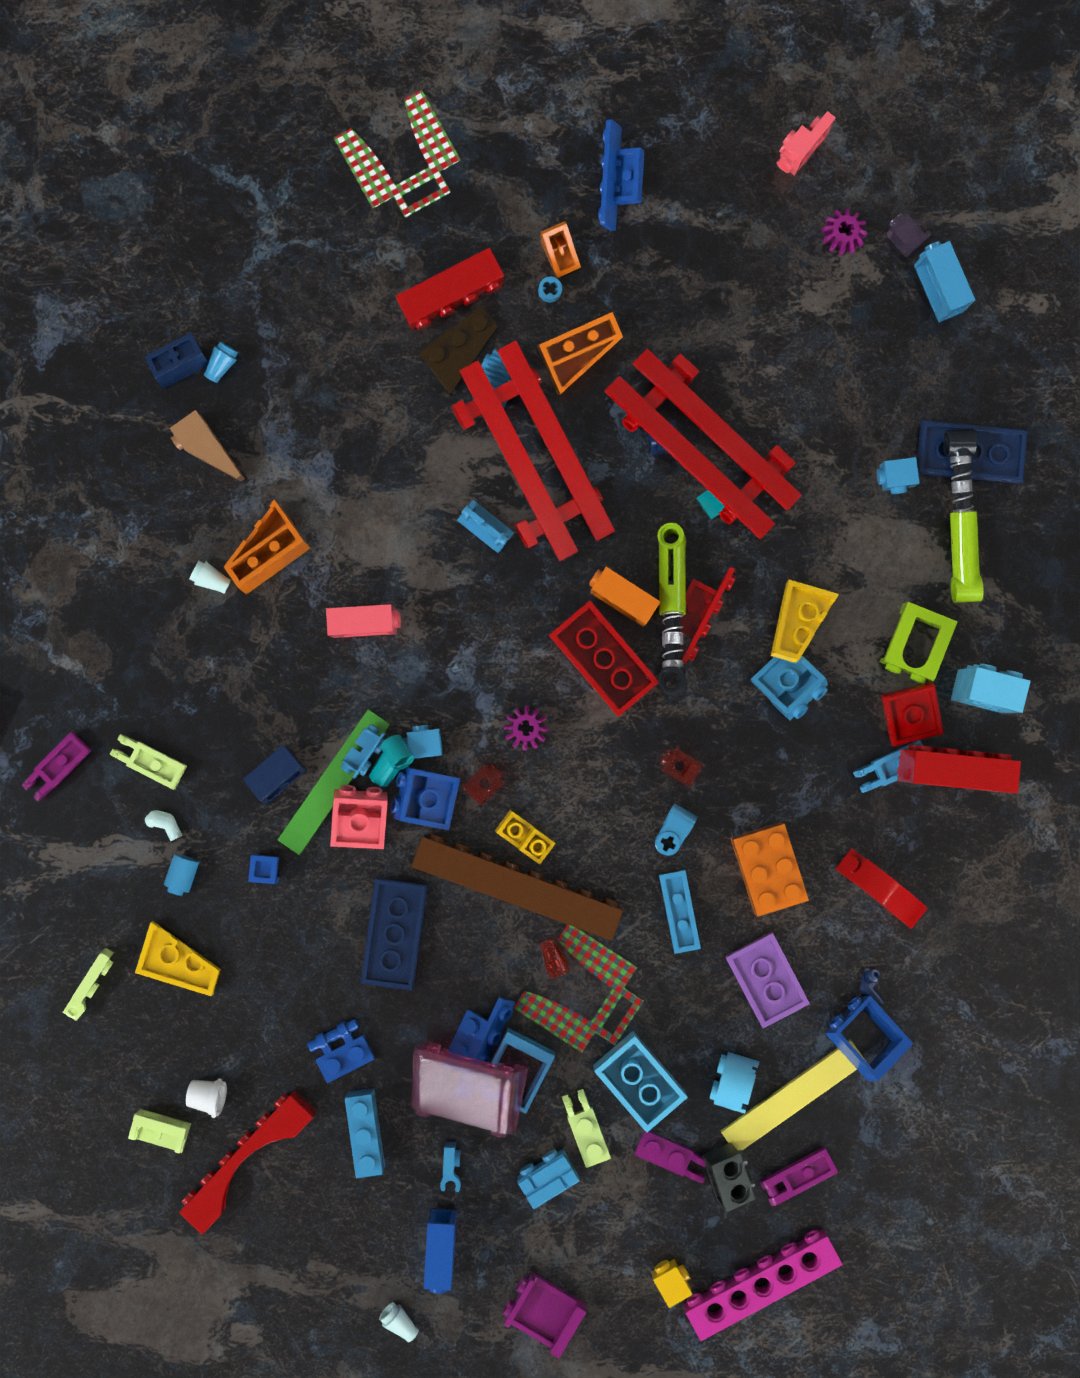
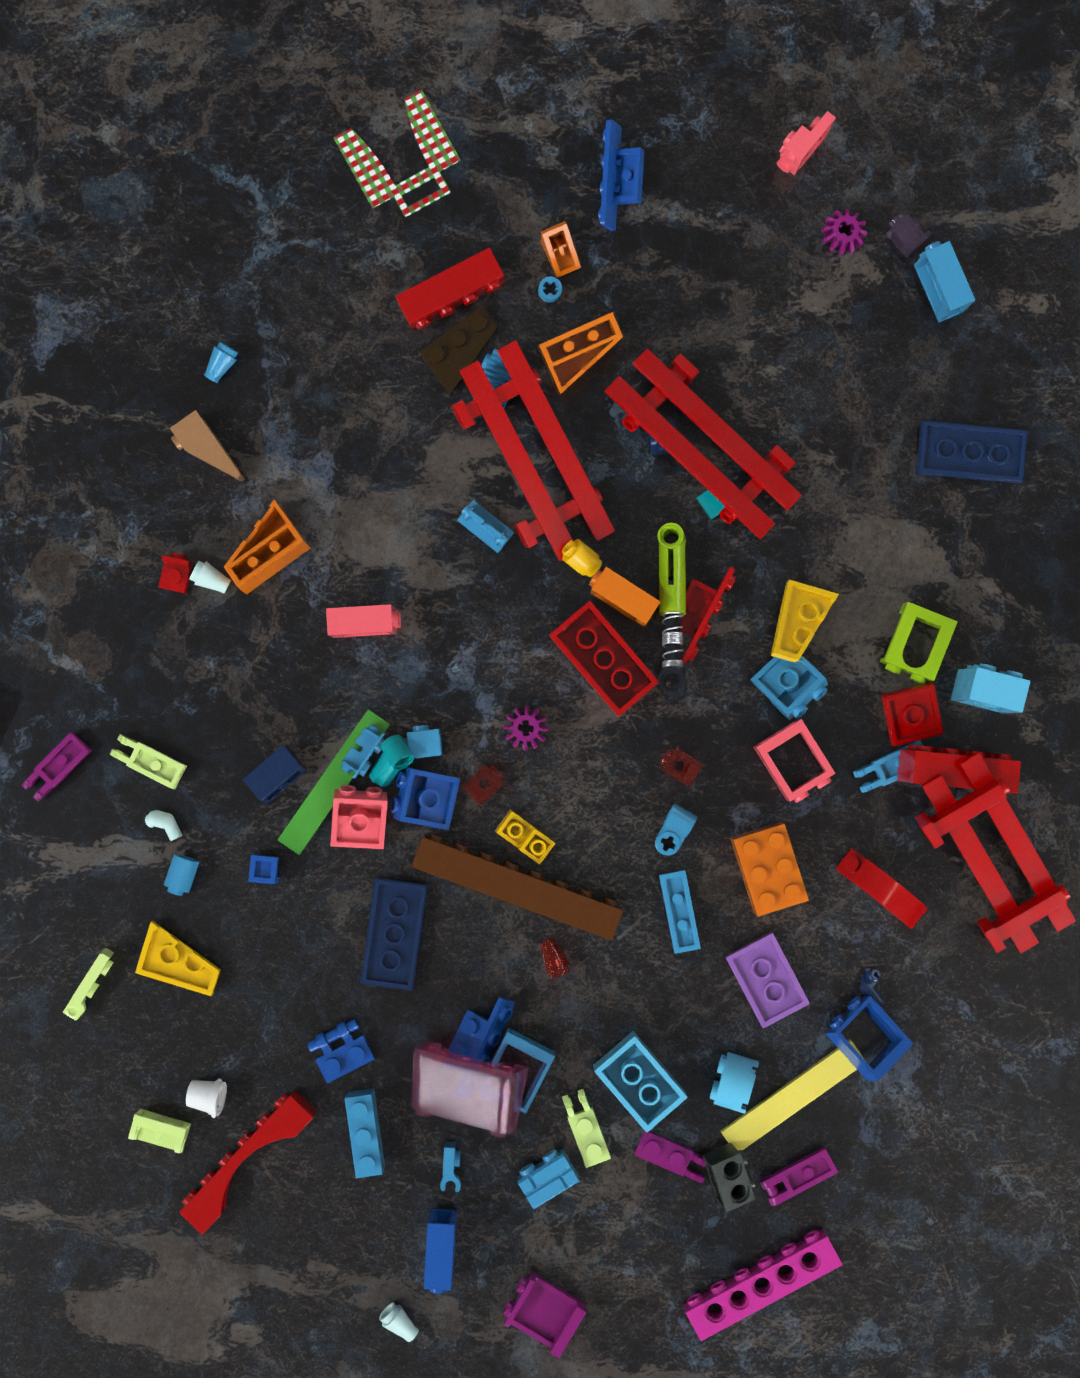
(175, 573): none -> red bracket
(177, 360): dark blue hinge -> none
(570, 1025): piece -> none
(581, 558): none -> yellow brick
(672, 1281): yellow brick -> none
(782, 736): none -> coral window
(898, 475): dark azure brick -> none
(953, 817): none -> red fence
(966, 579): piece -> none

